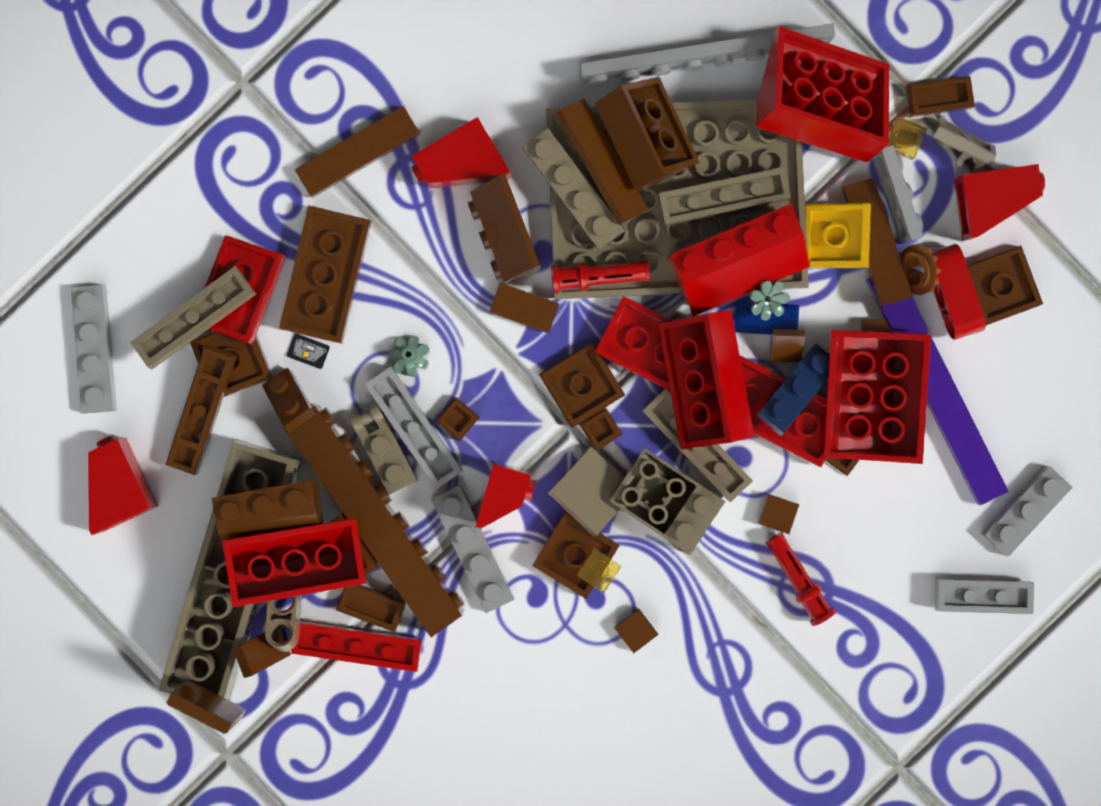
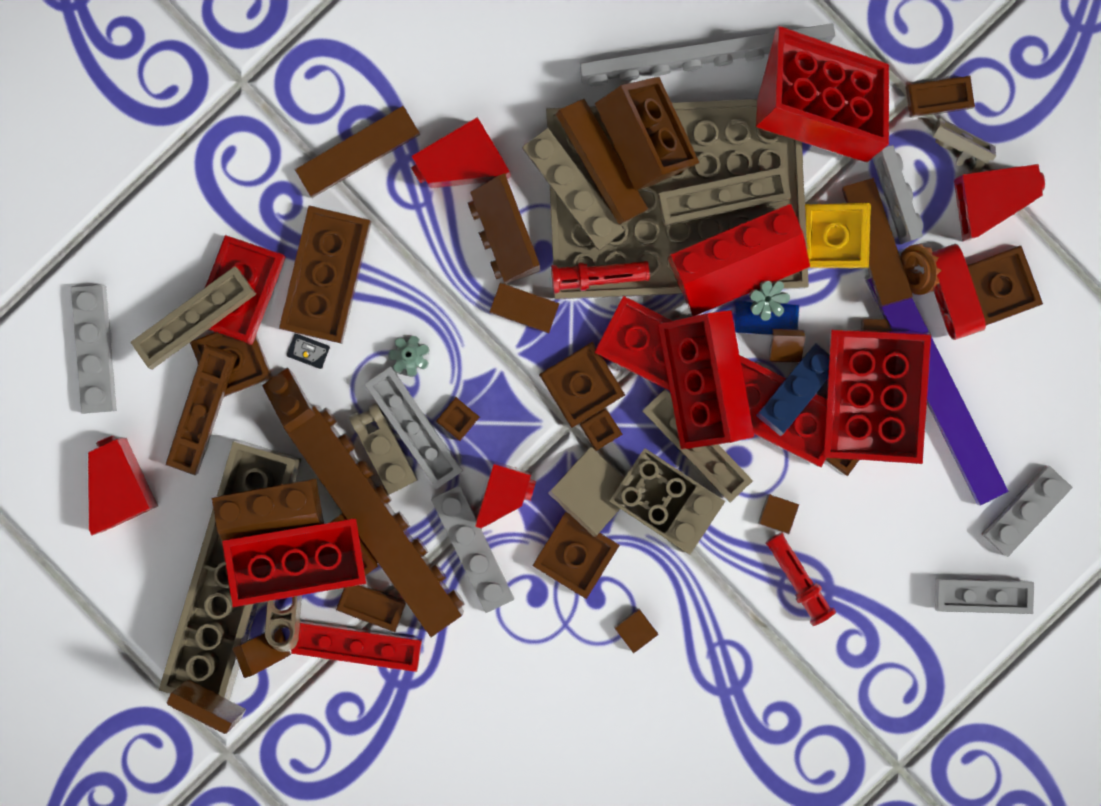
(599, 570): clear yellow plate -> none
(906, 137): clear yellow plate -> none

